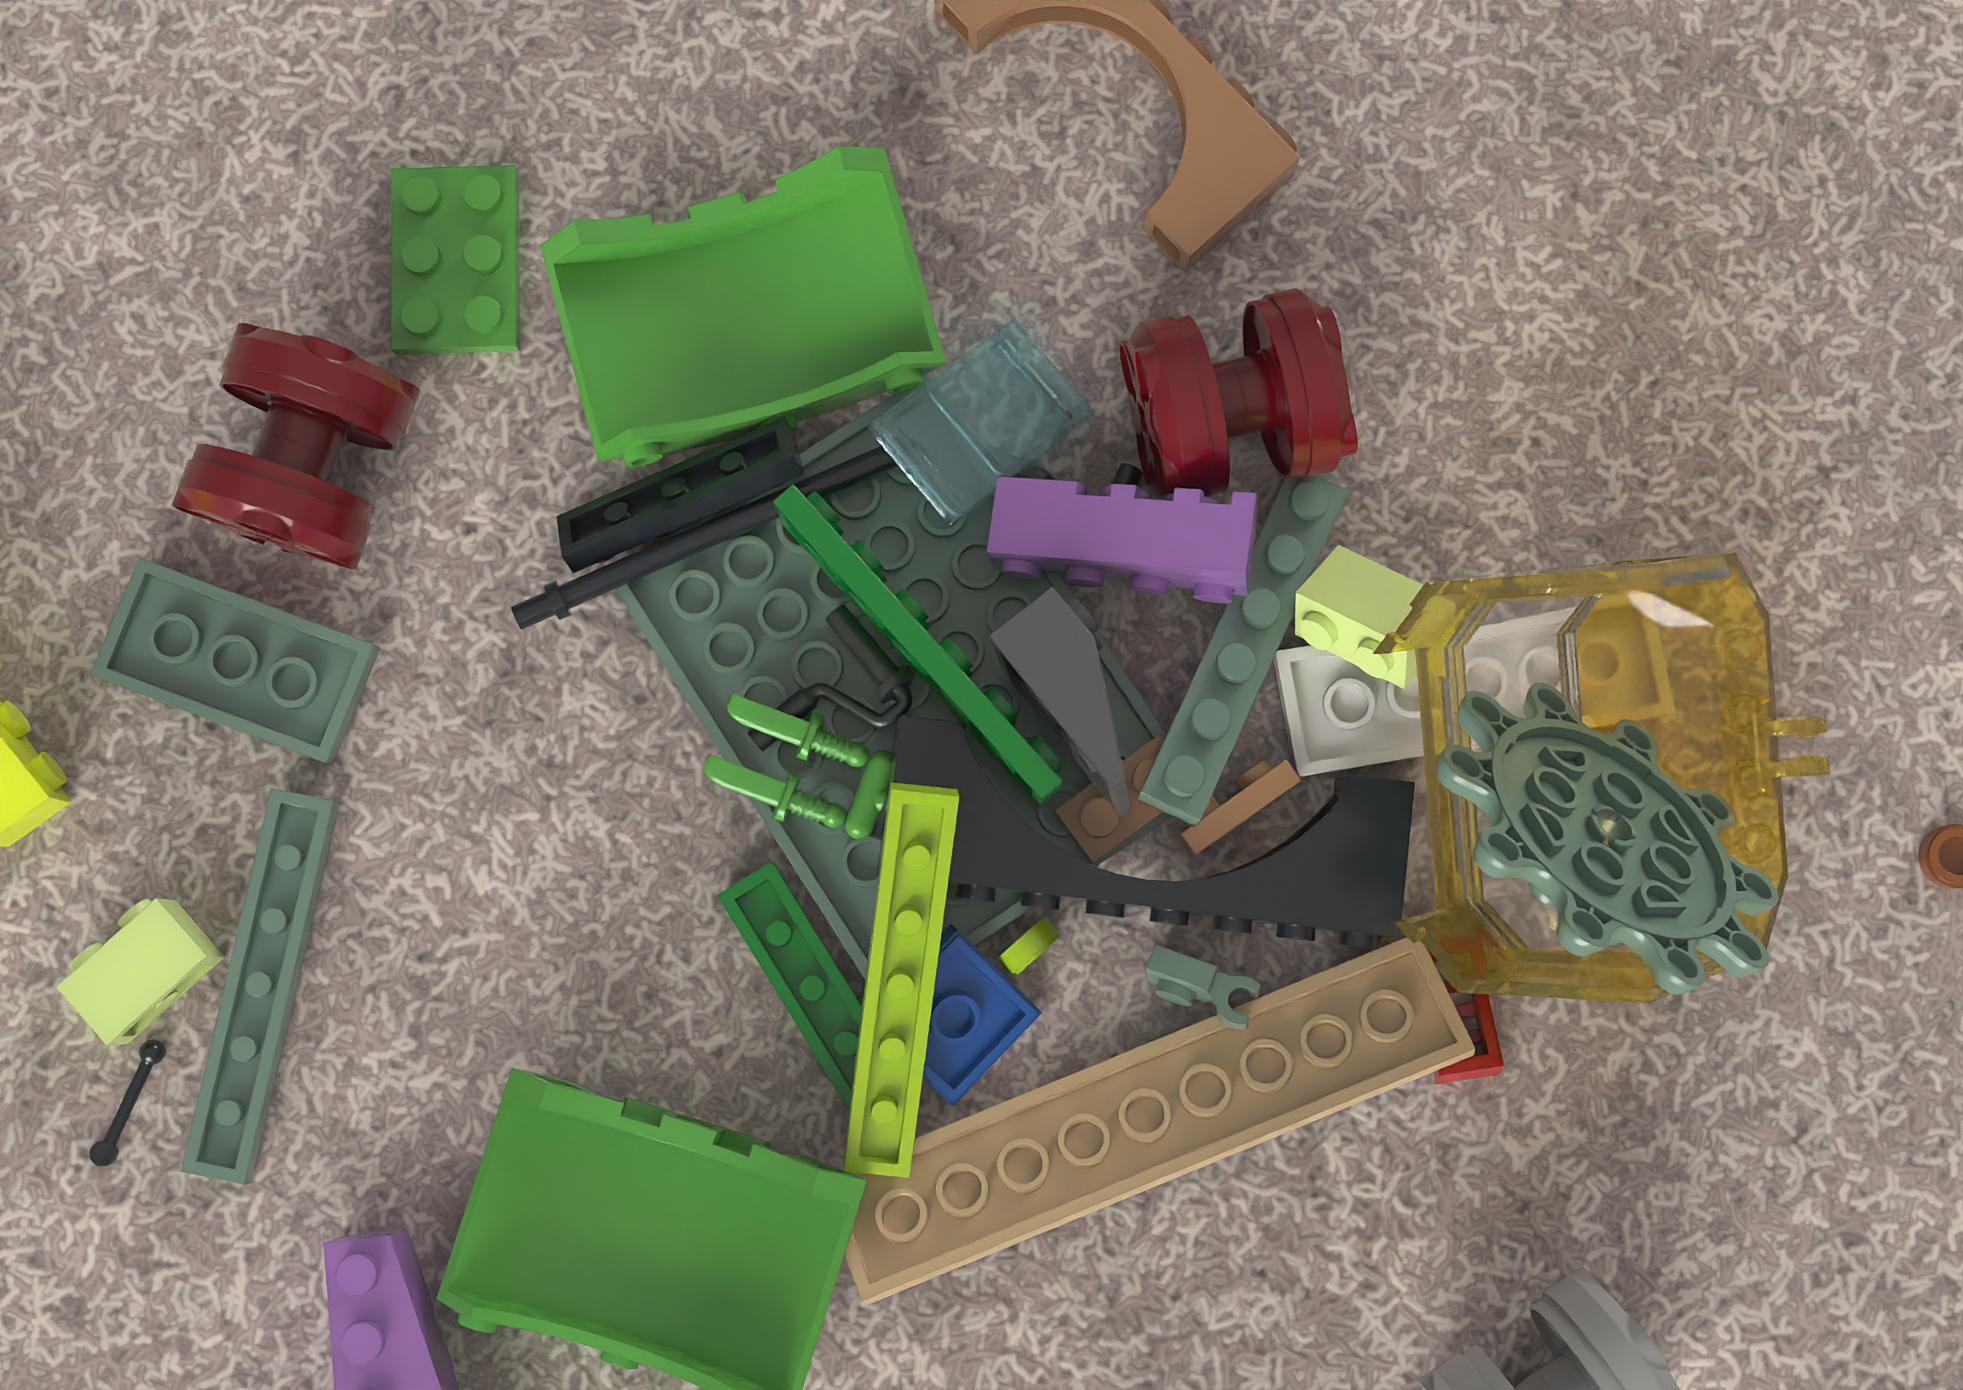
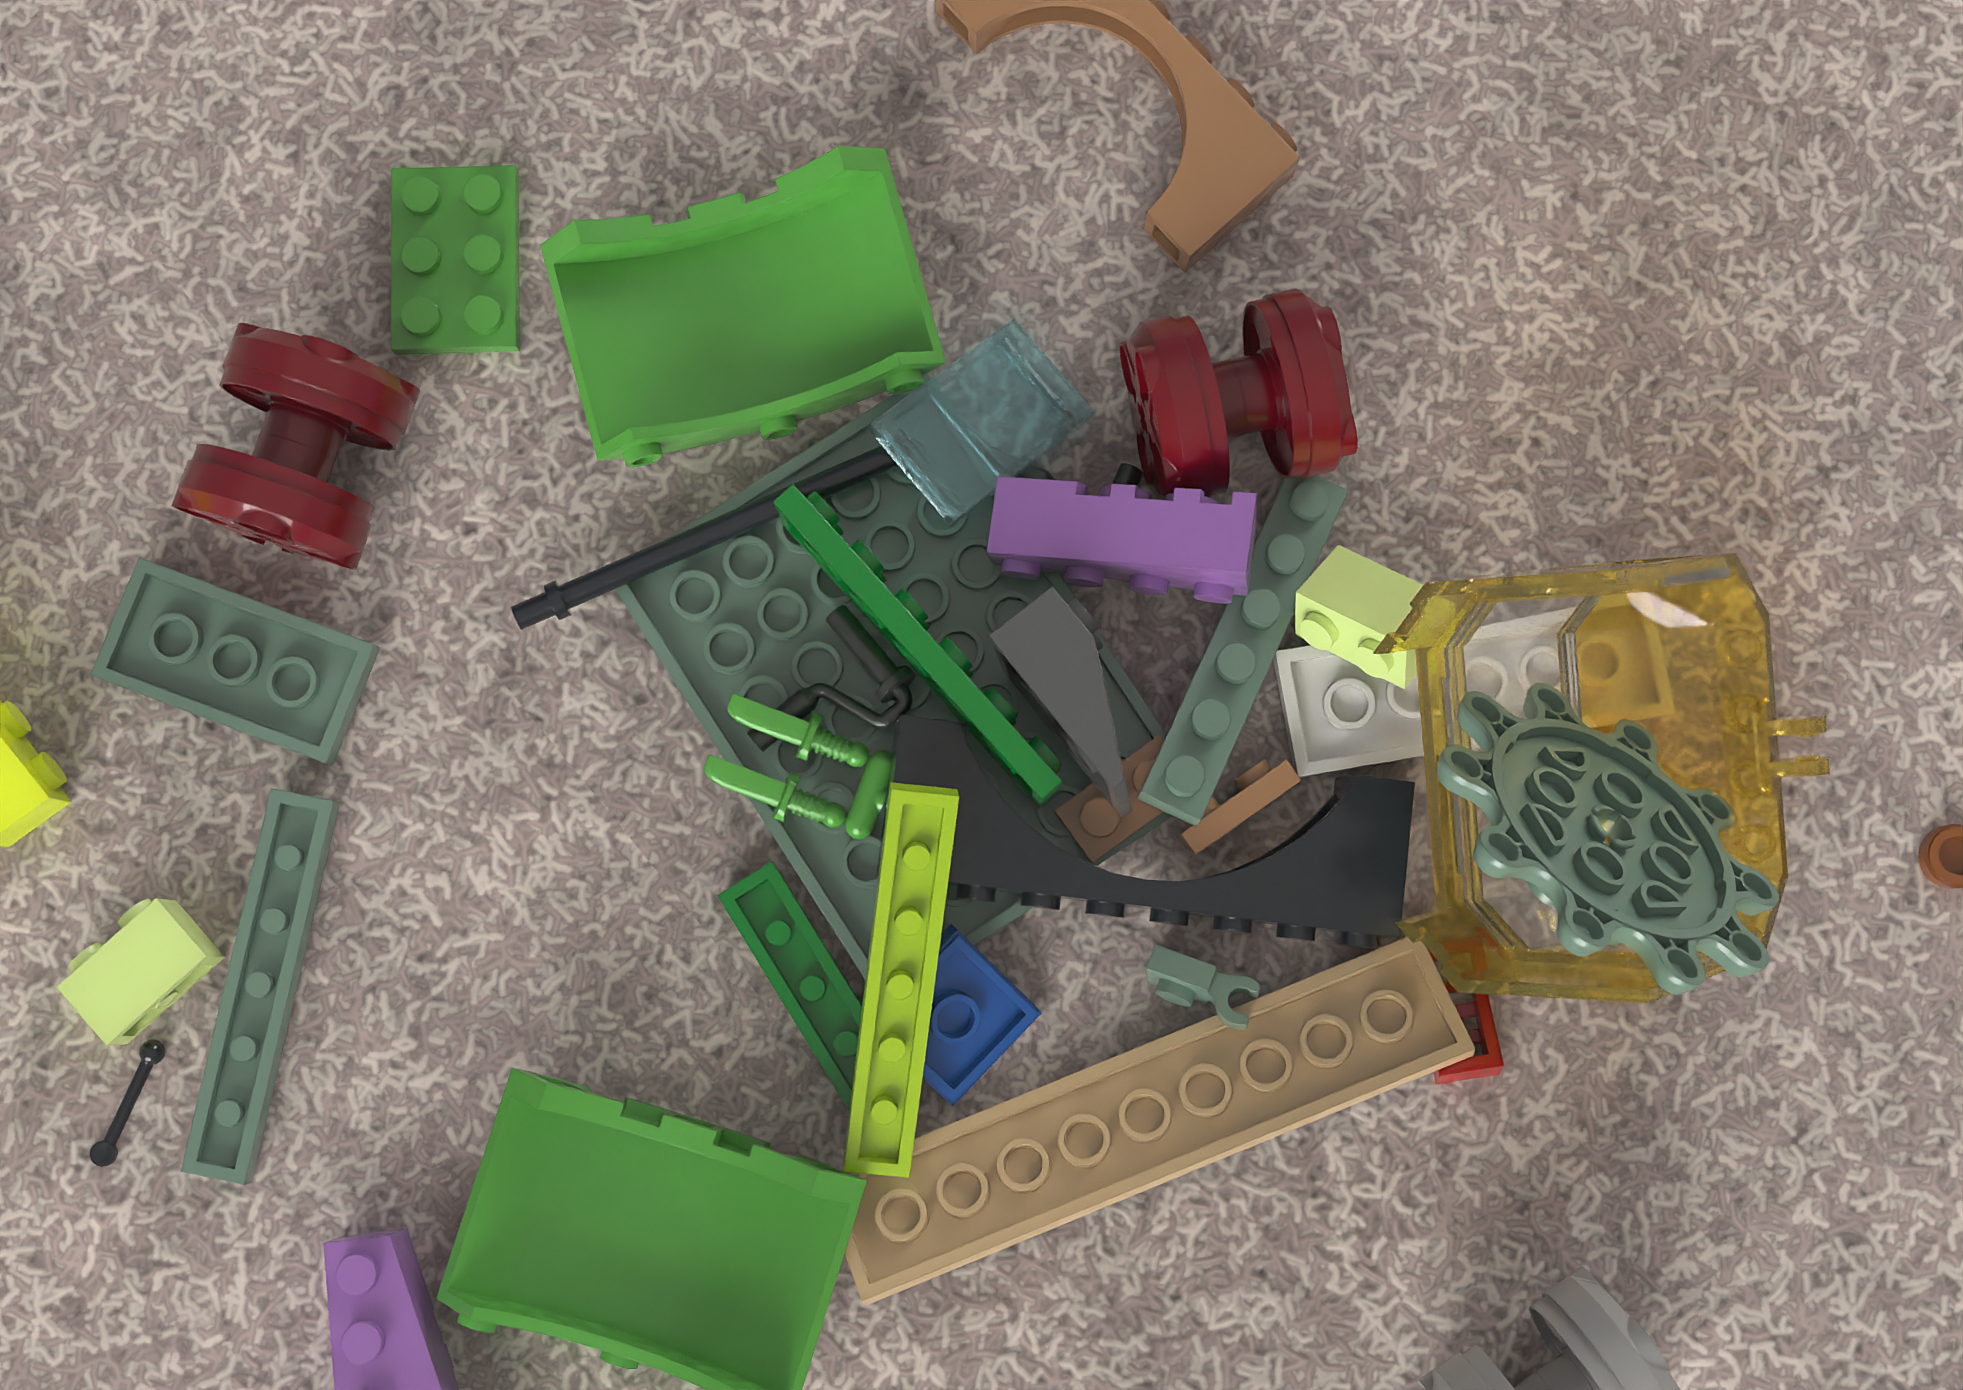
(679, 495): black plate -> none
(1029, 946): lime tile -> none

